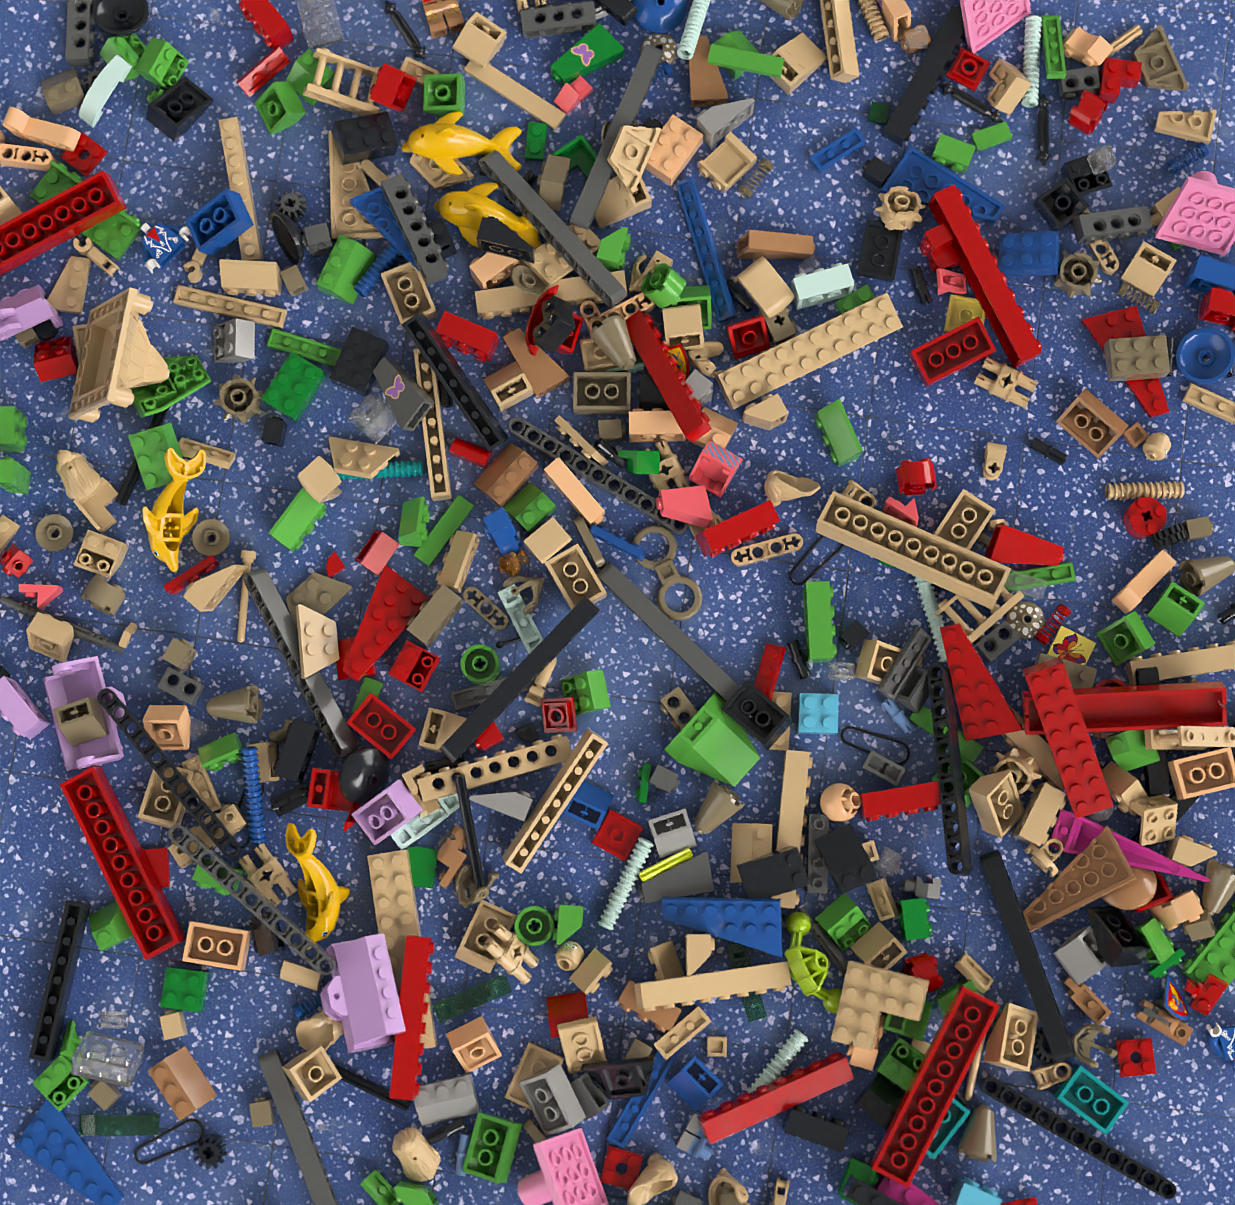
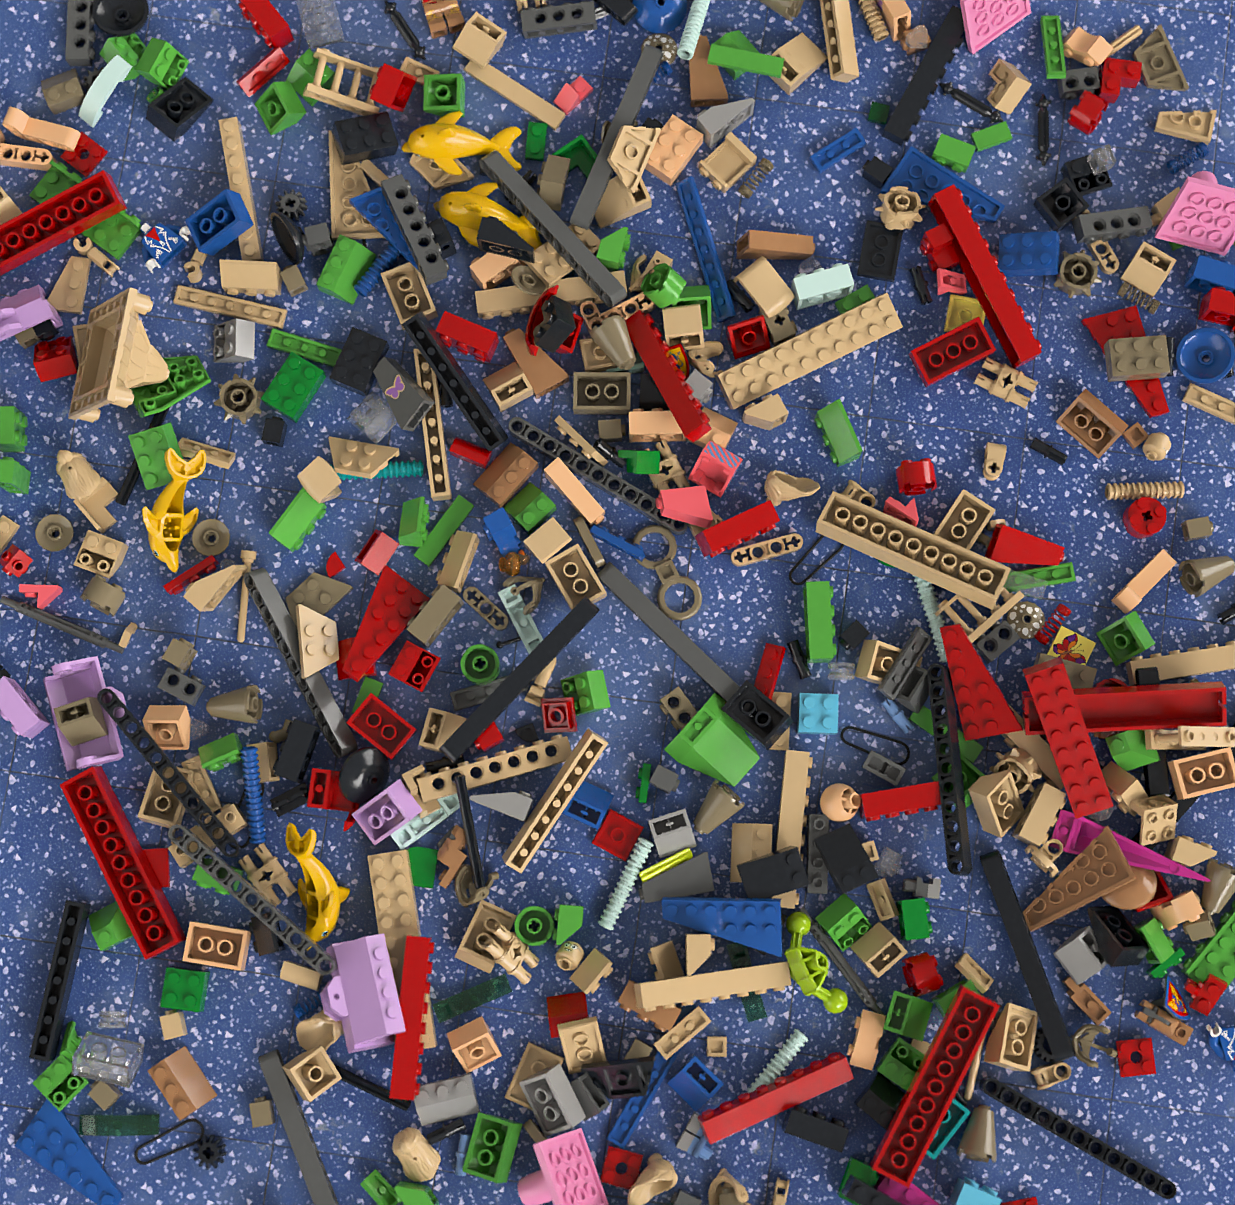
(50, 636): tan slope -> none
(589, 54): green slope -> none
(867, 994): tan piece -> none
(960, 75): red piece -> none
(1032, 58): light aqua piece -> none
(1091, 1099): teal brick -> none
(1168, 536): black tyre -> none
(1175, 609): bright green slope -> none

